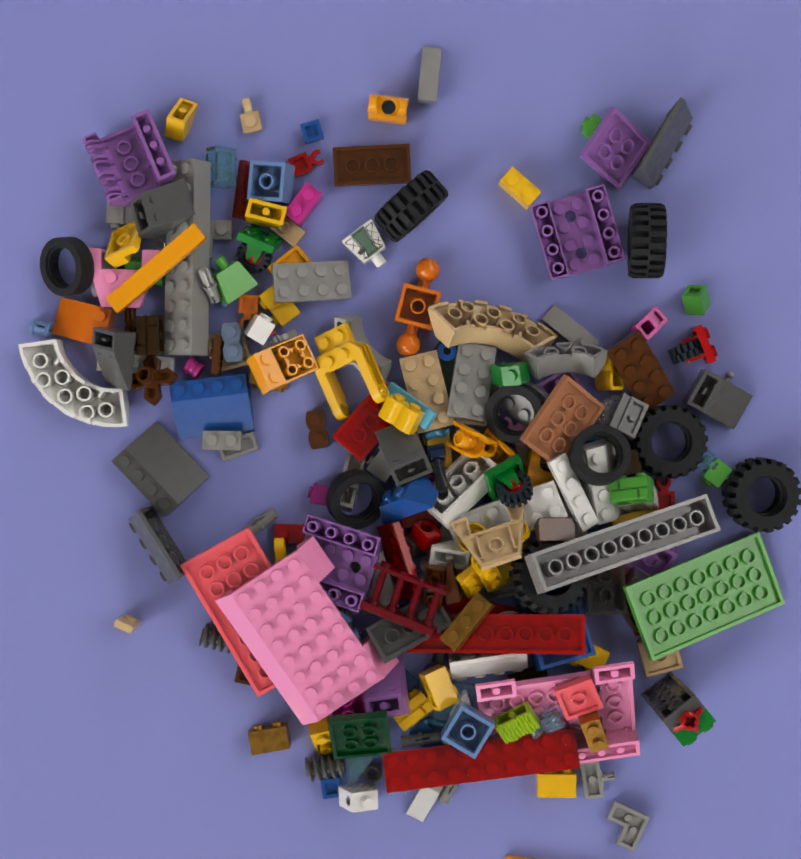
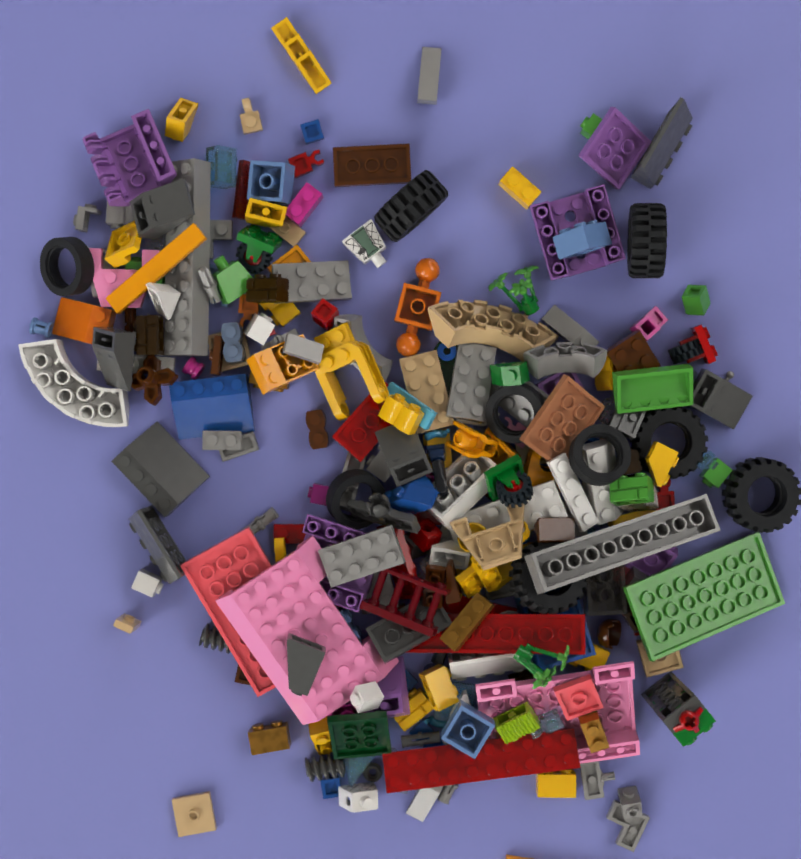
(81, 220): none -> light grey bracket
(147, 583): none -> white brick
(164, 298): none -> white slope
(194, 814): none -> tan plate
(267, 290): none -> dark brown brick
(301, 55): none -> yellow slope
(303, 348): none -> light grey tile
(303, 663): none -> dark grey slope
(324, 314): none -> red brick
(361, 556): none -> light grey plate
(366, 697): none -> white brick
(381, 513): none -> dark grey plate
(388, 109): light orange piece -> none
(524, 657): none -> plant
(529, 302): none -> plant
(581, 239): none -> medium blue brick
(609, 633): none -> reddish brown hair
(630, 802): none -> light grey bracket
(653, 388): none -> bright green slope
(659, 462): none -> yellow slope

